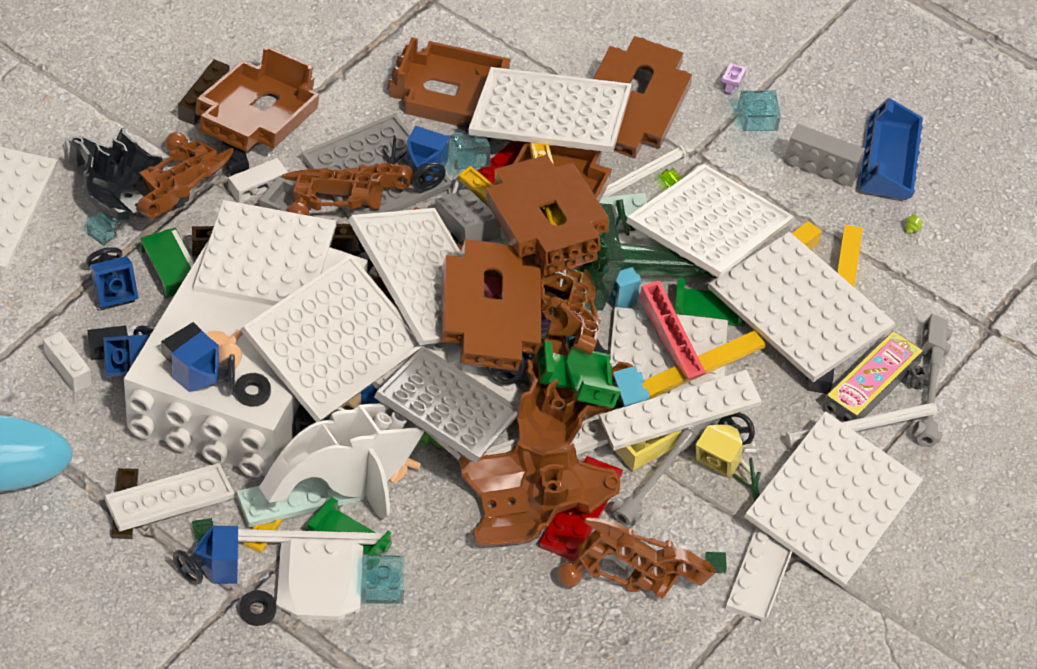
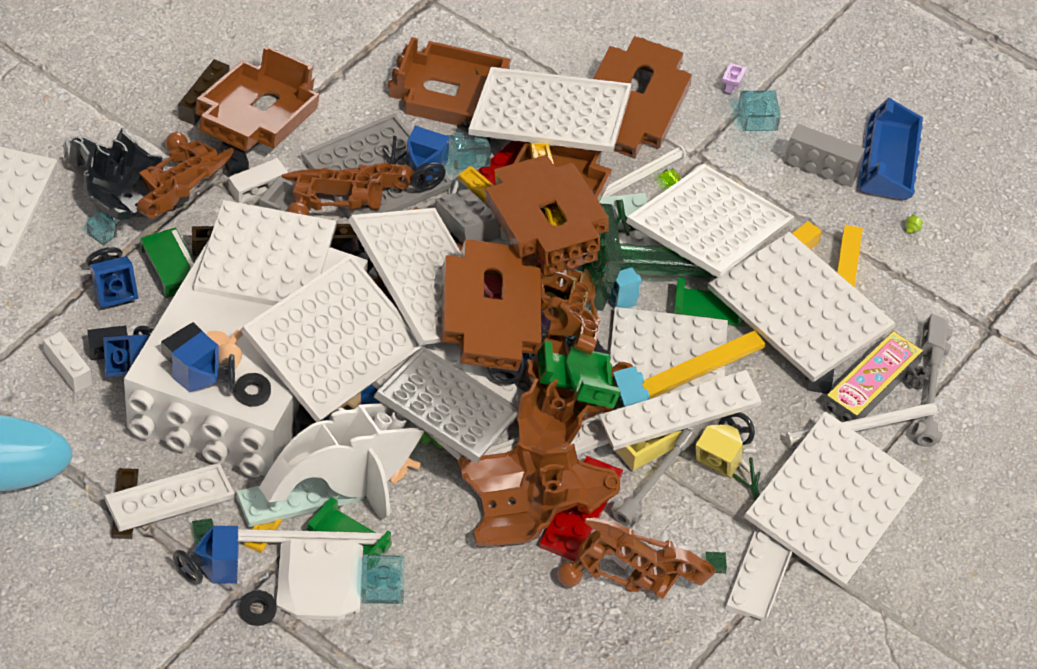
(670, 329): coral slope -> none

